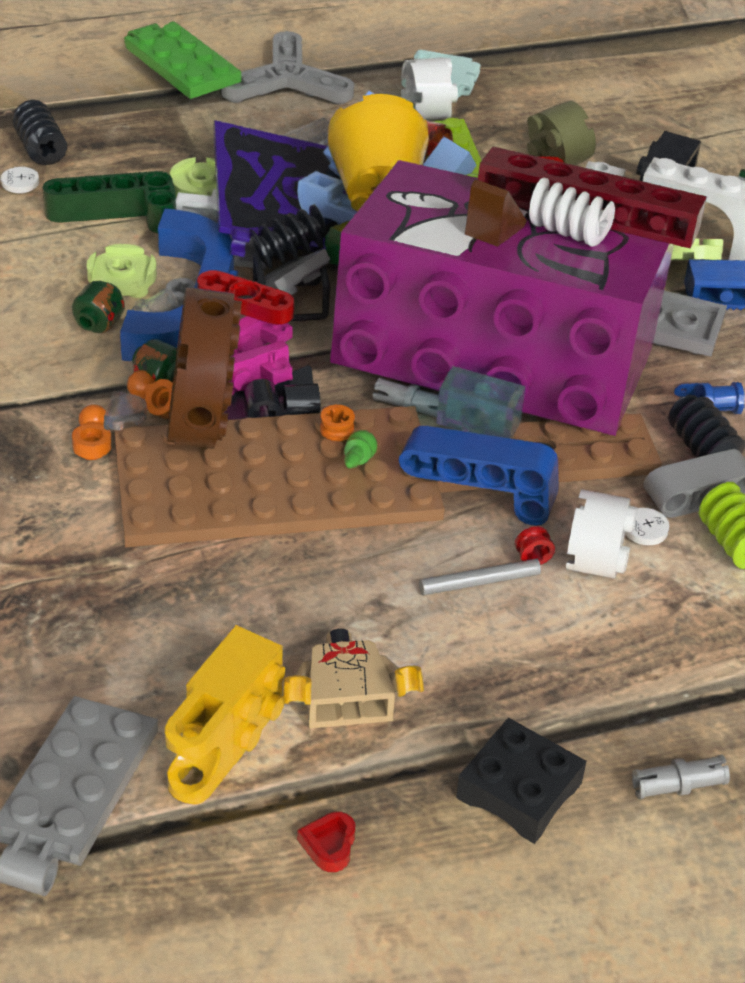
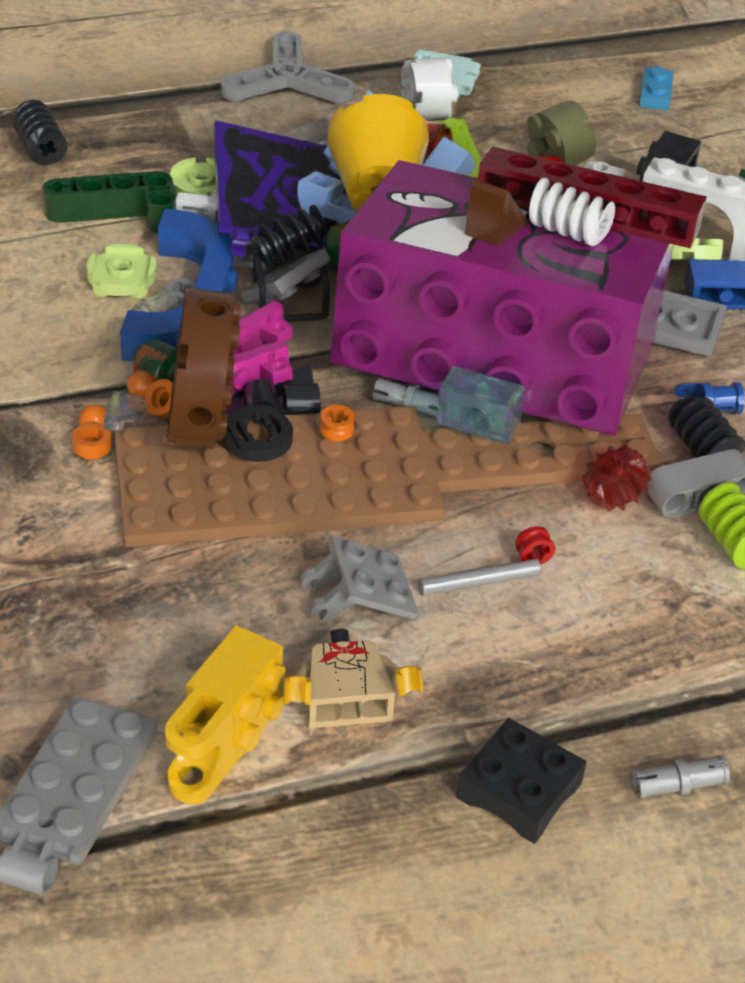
(20, 179): white piece -> none
(98, 306): dark green head -> none
(181, 59): bright green hinge -> none
(257, 450): none -> black piece
(267, 302): red beam -> none
(329, 840): red tile -> none
(359, 448): bright green bar -> none
(368, 579): none -> light grey plate
(487, 463): blue beam -> none
(600, 533): white brick -> none
(617, 478): none -> clear red gear
(650, 527): white piece -> none
(656, 88): none -> dark azure plate

